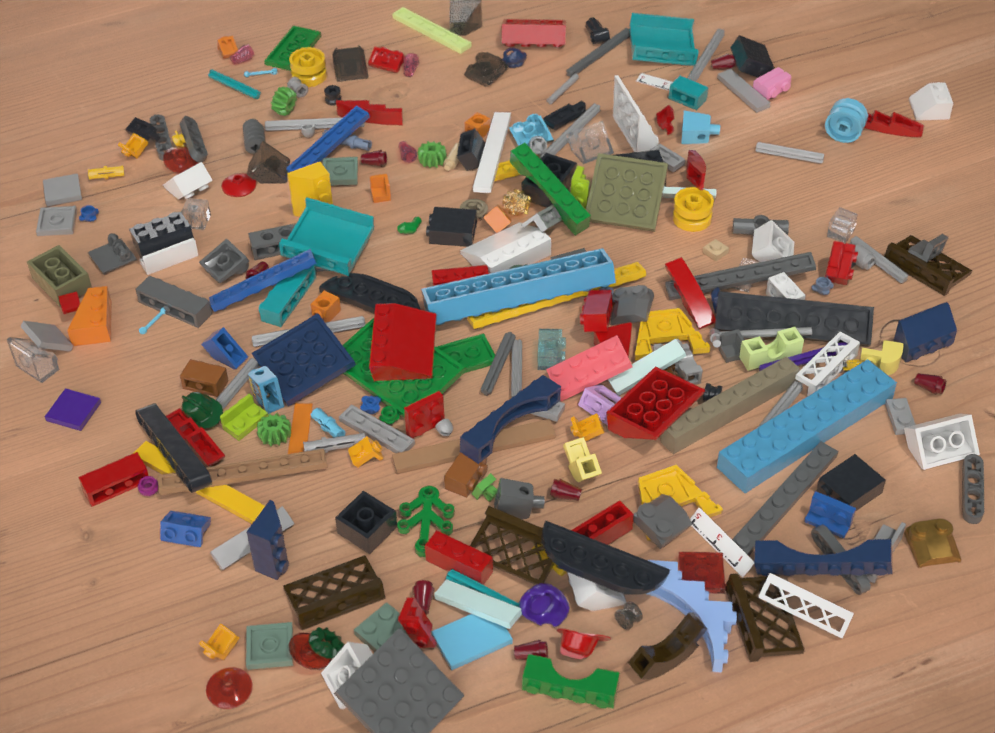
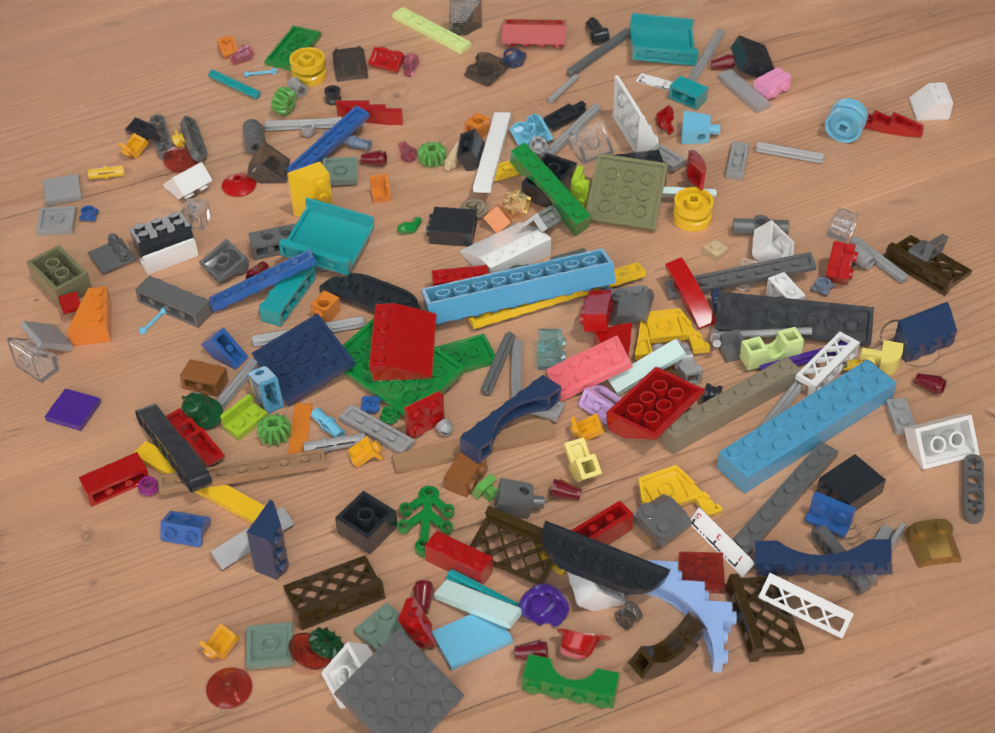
(737, 160): none -> light grey tile

